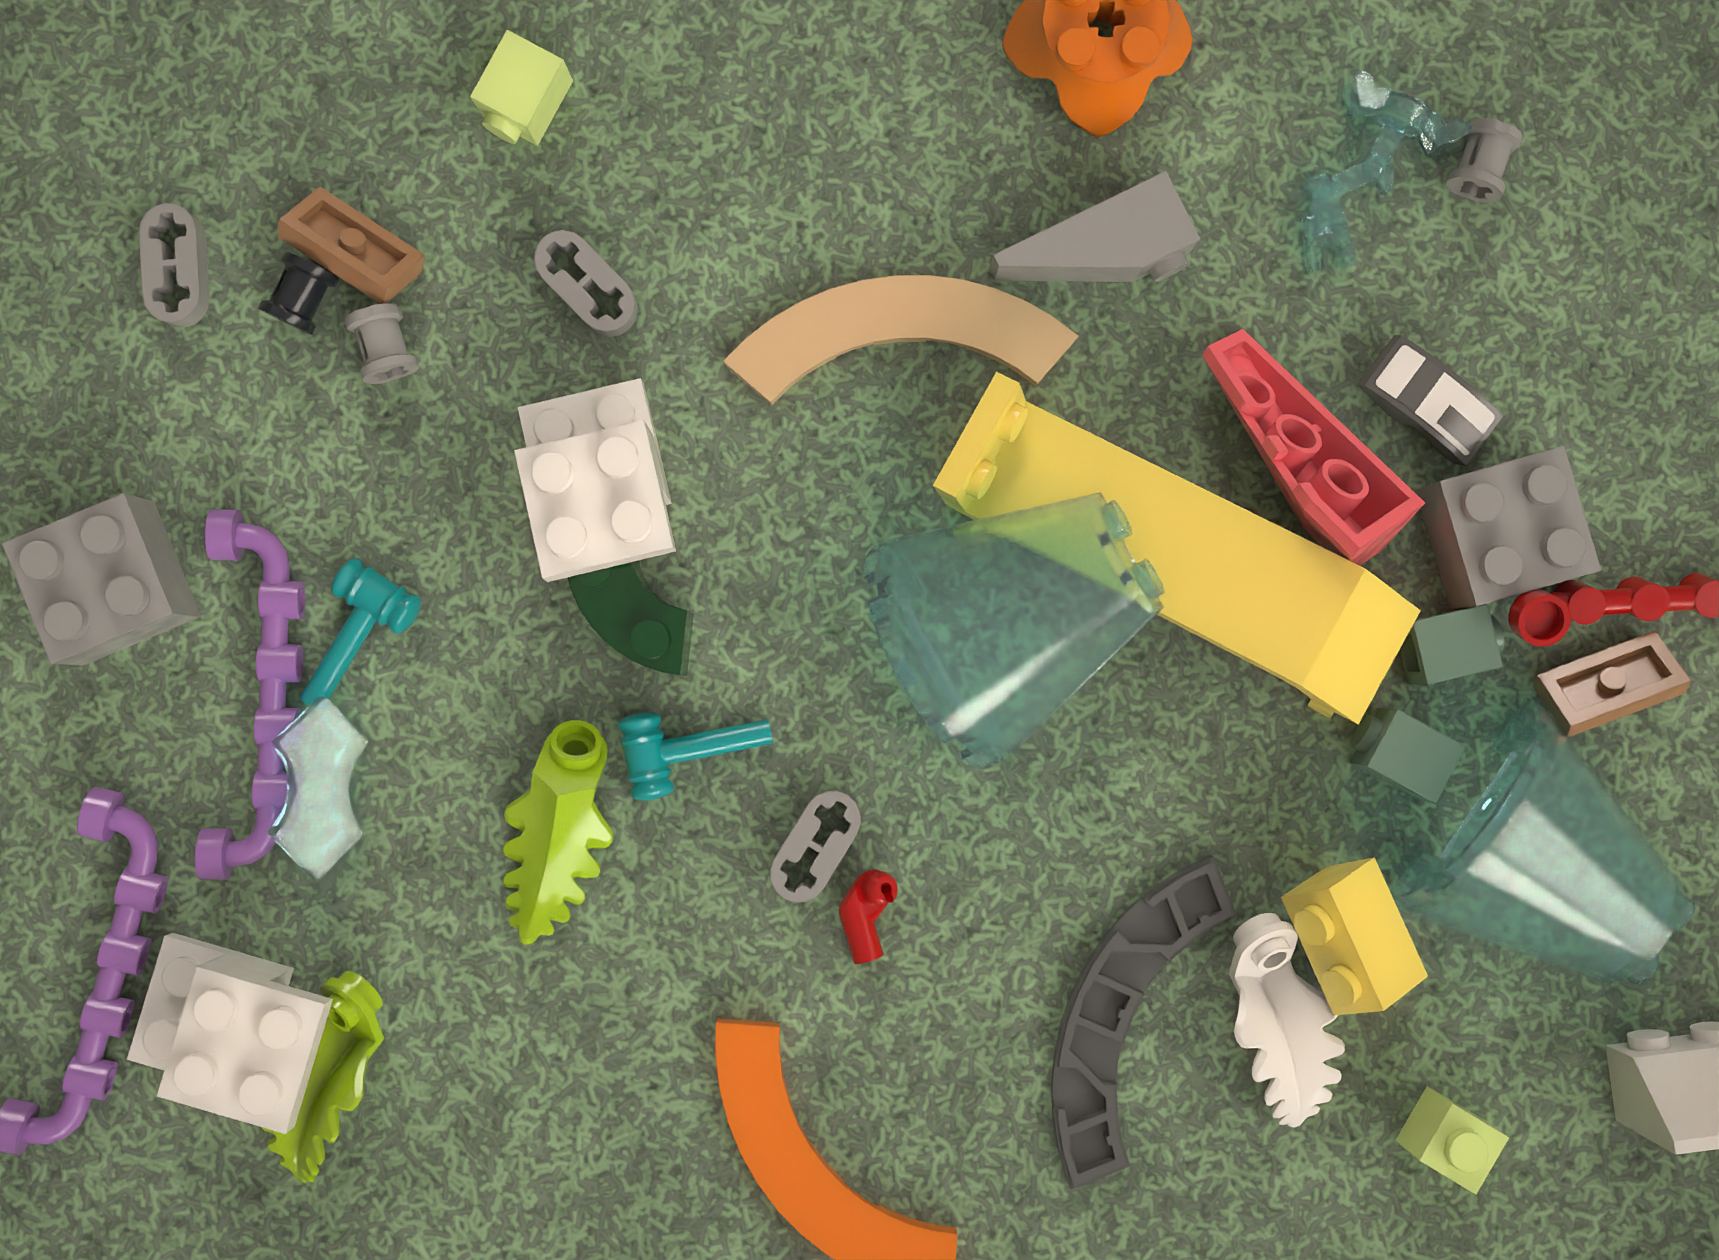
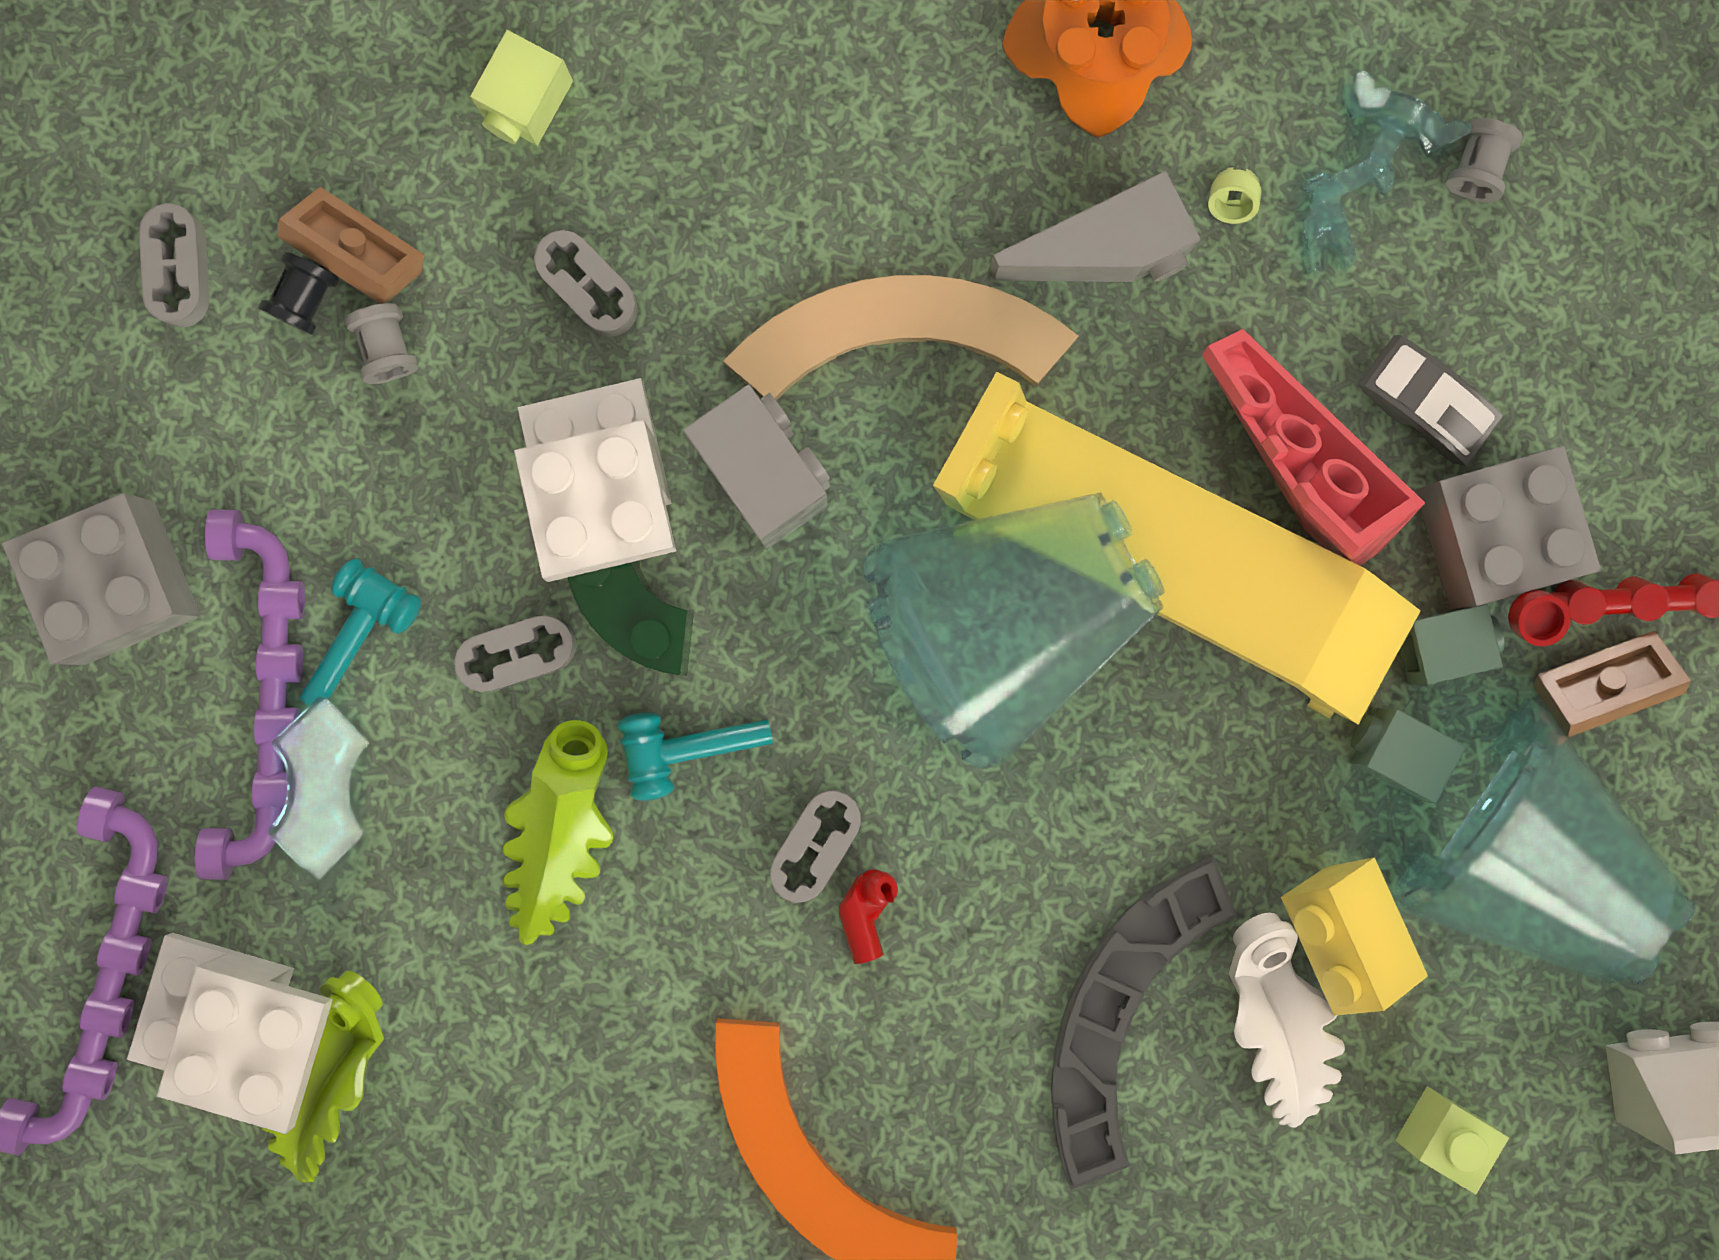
(510, 639): none -> light grey beam
(757, 465): none -> light grey brick
(1242, 209): none -> yellowish green hinge

